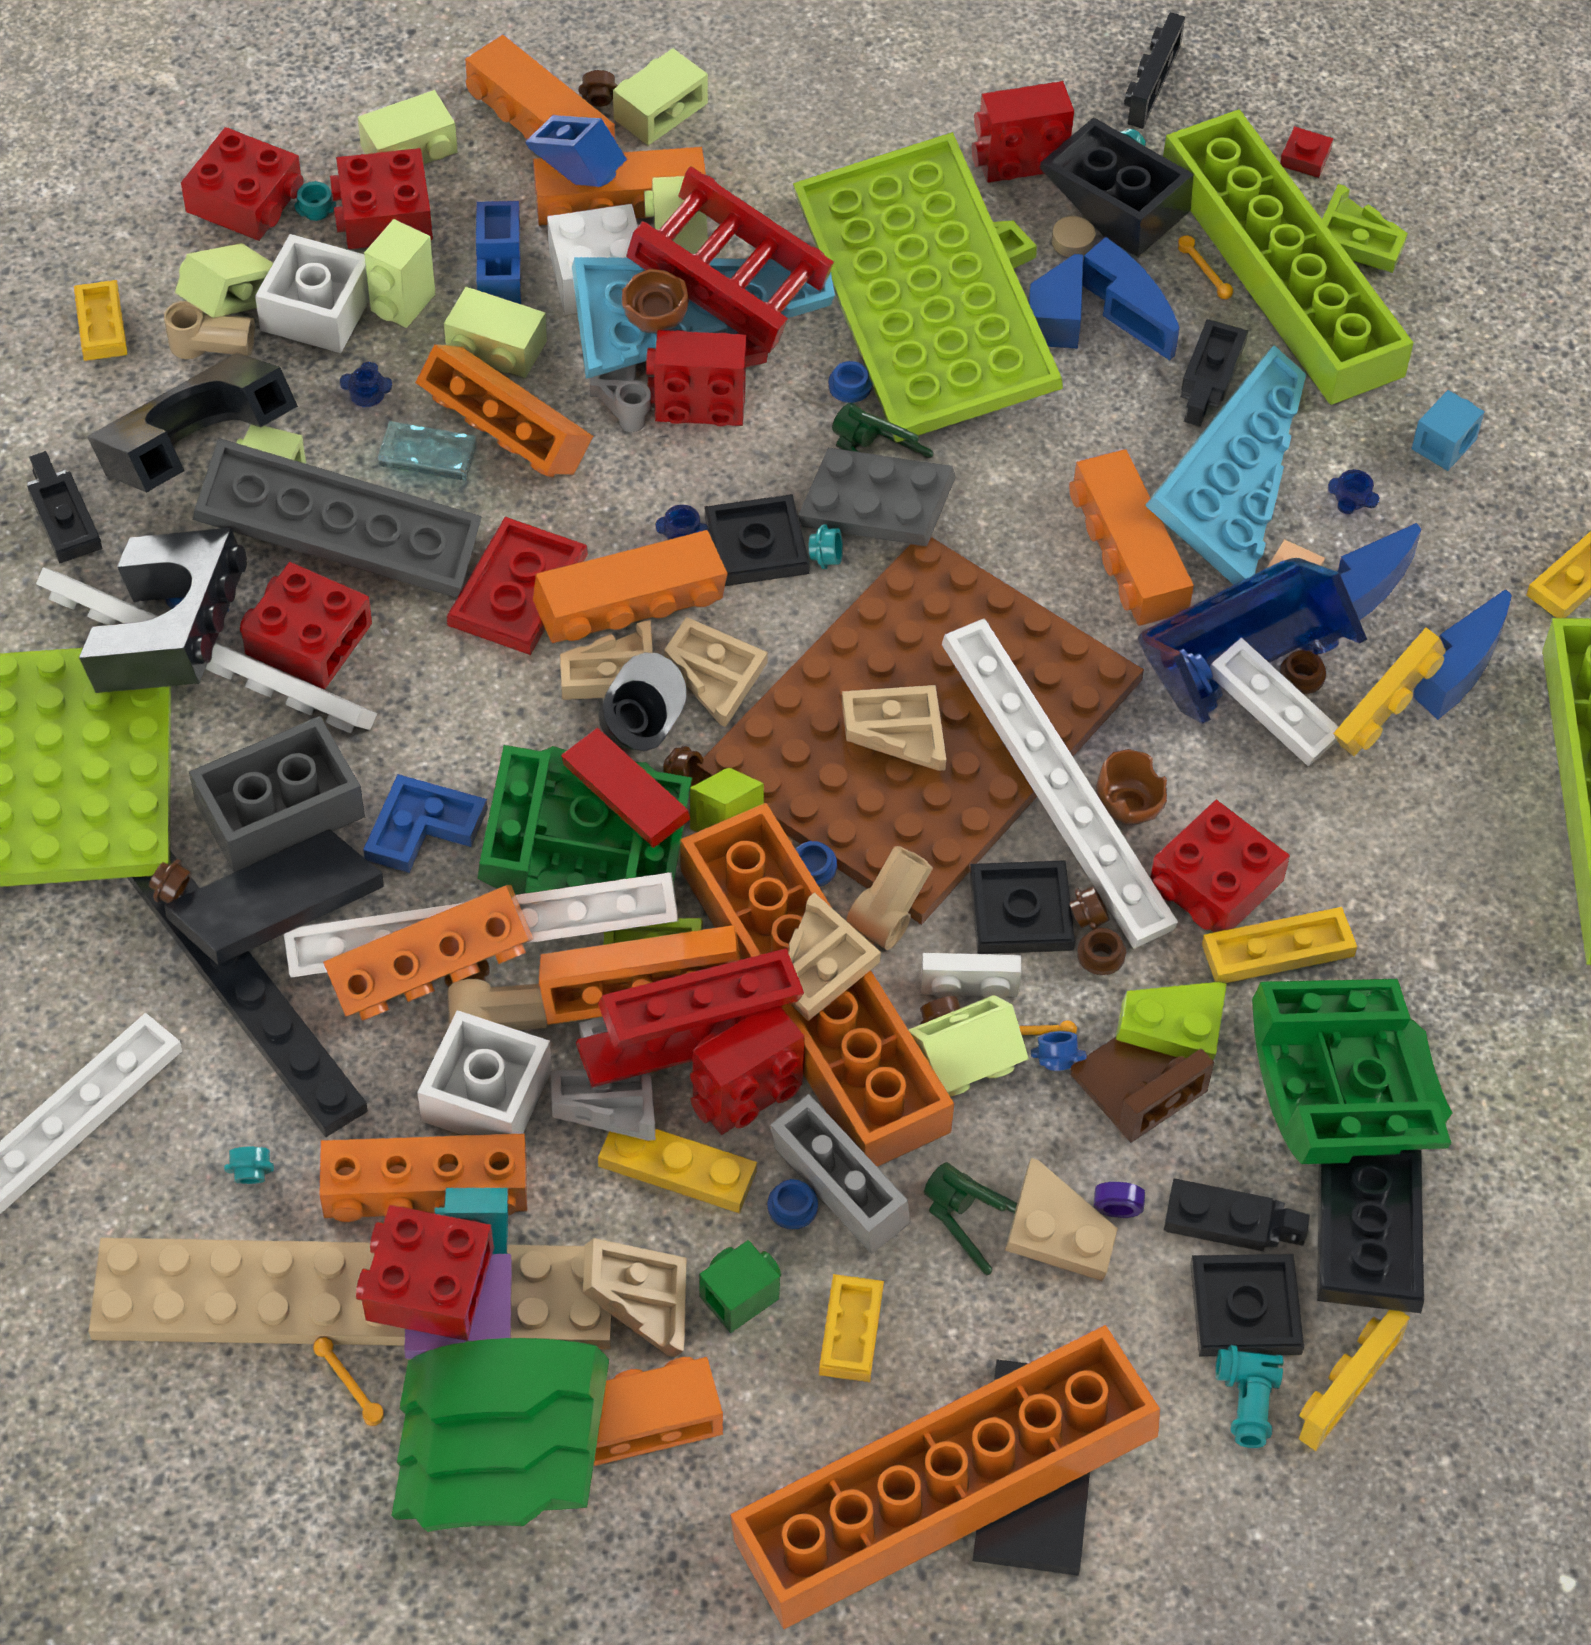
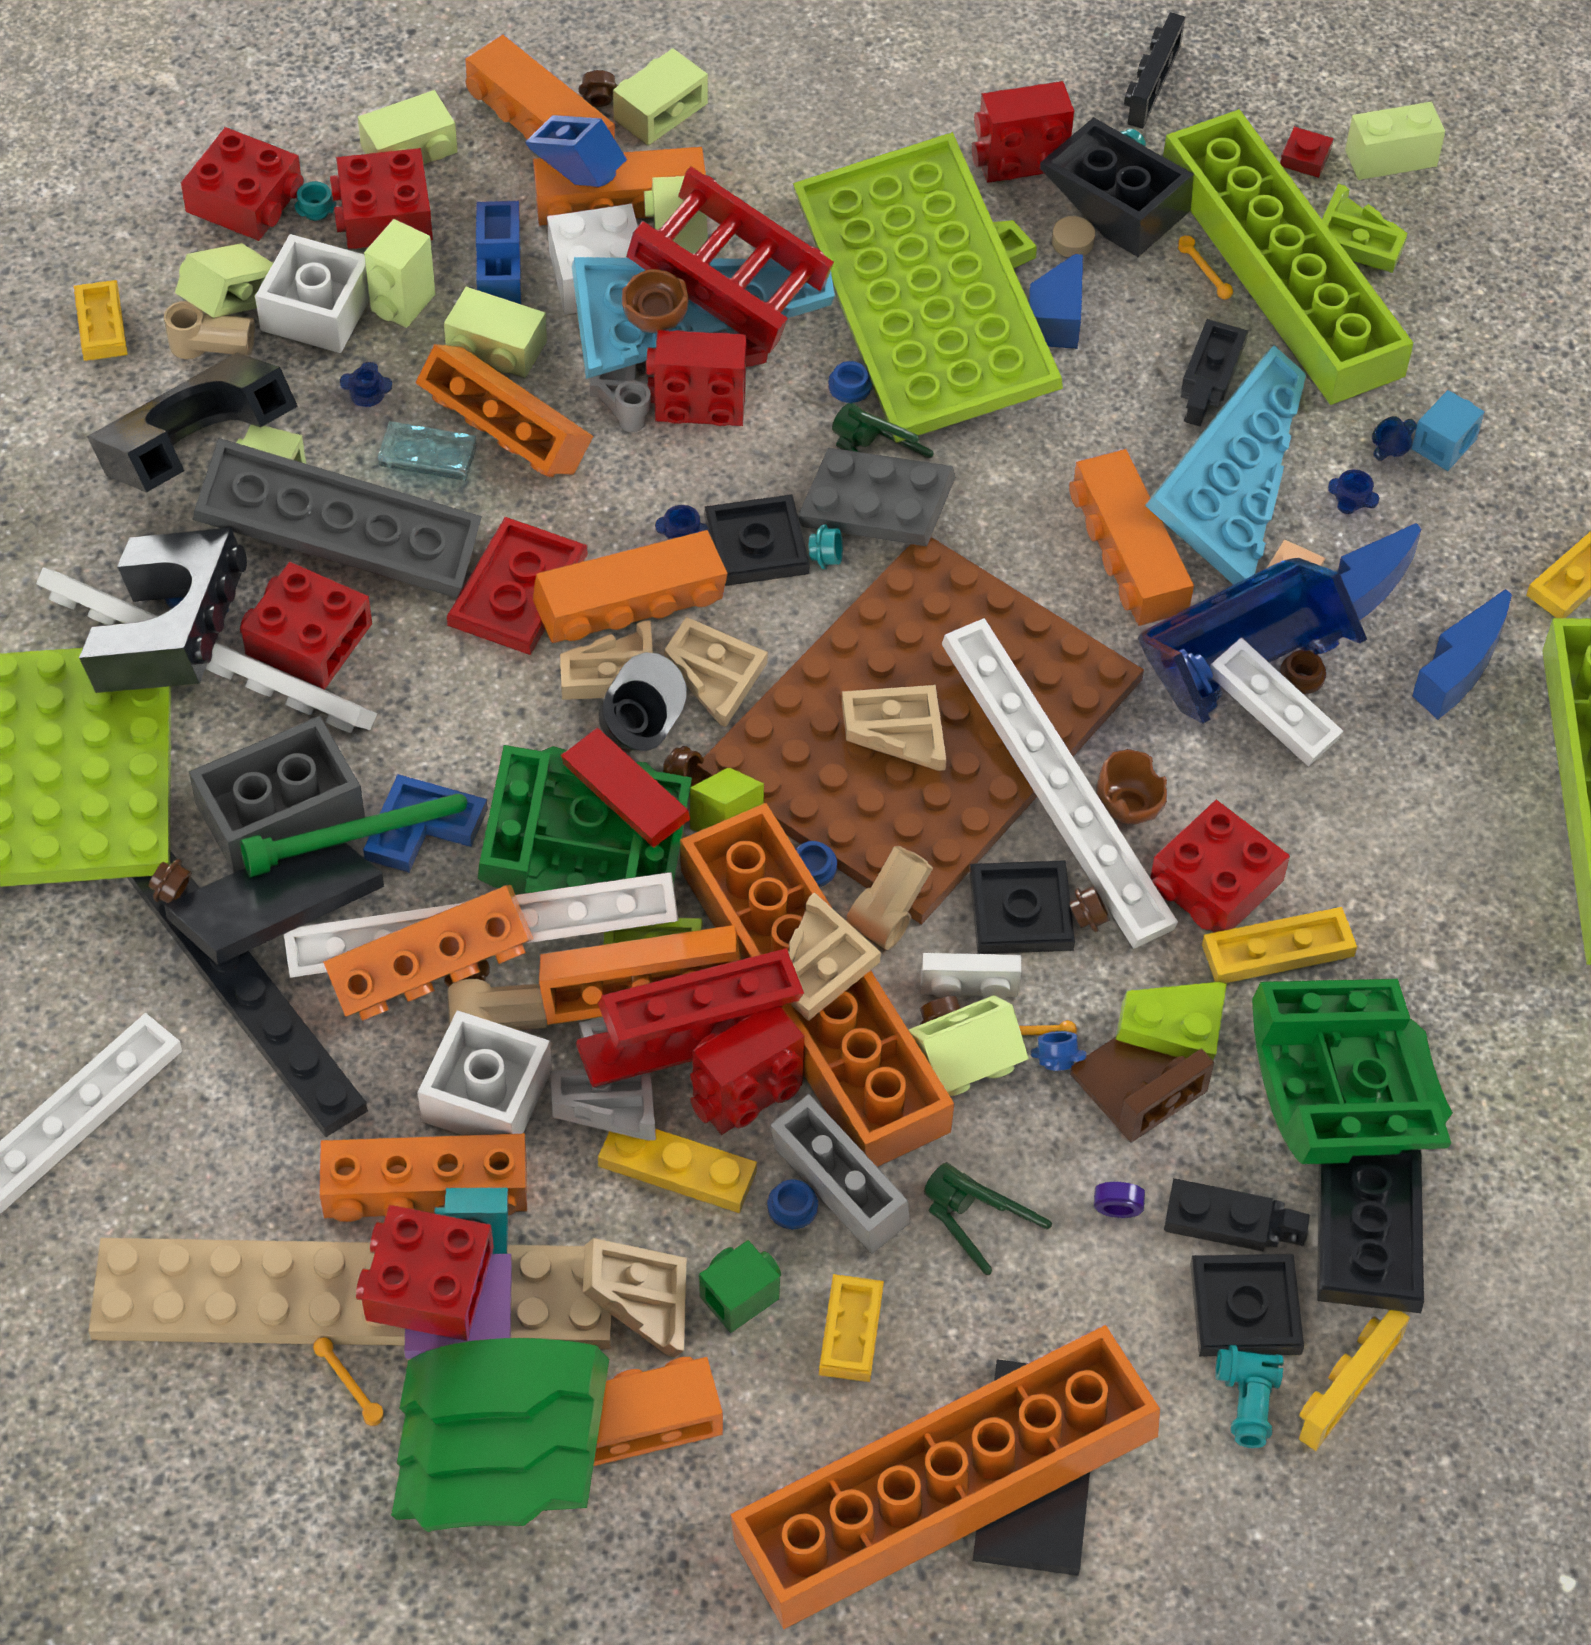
(61, 510): black hinge -> none
(249, 1164): teal plate -> none
(264, 853): none -> green piece
(1059, 1226): tan wing -> none
(1105, 941): reddish brown plate -> none
(1131, 297): blue slope -> none
(1391, 693): yellow plate -> none
(1393, 437): none -> clear blue plate
(1395, 140): none -> yellowish green brick

